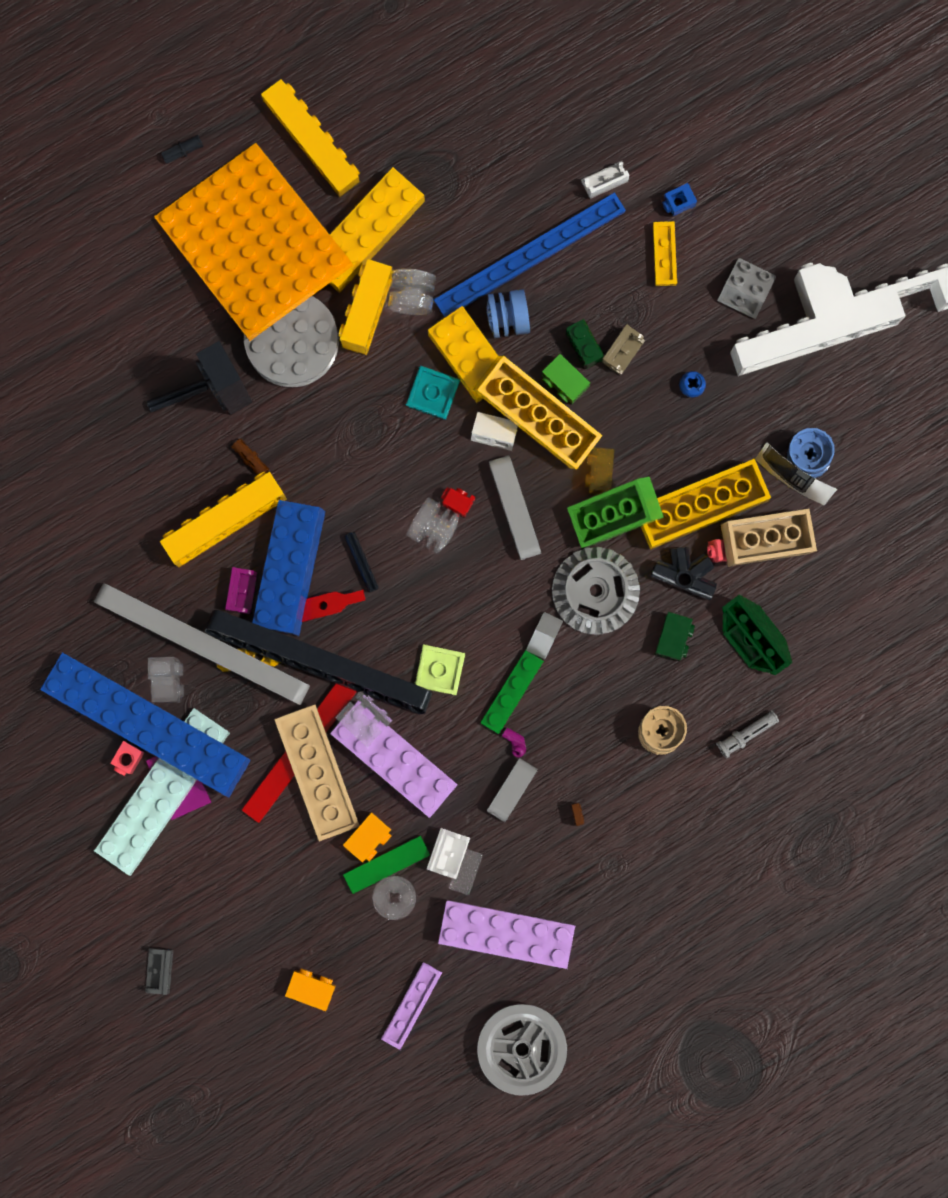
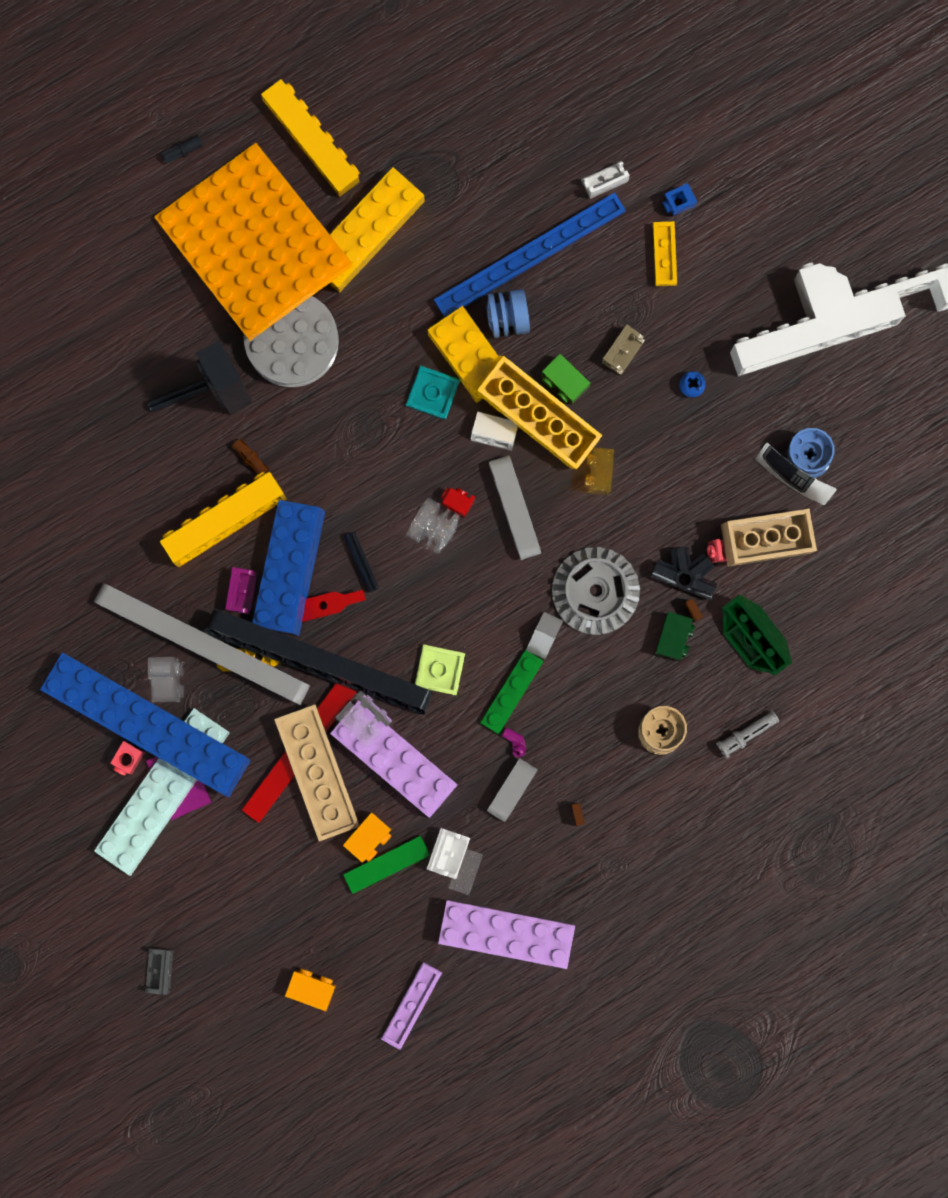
(366, 306): yellow brick -> none
(394, 910): clear brick -> none
(413, 289): clear wheel -> none
(533, 1073): light grey gear -> none
(584, 344): dark green brick -> none
(615, 512): bright green brick -> none
(693, 610): none -> reddish brown tile
(707, 503): yellow brick -> none
(746, 288): light grey bracket -> none

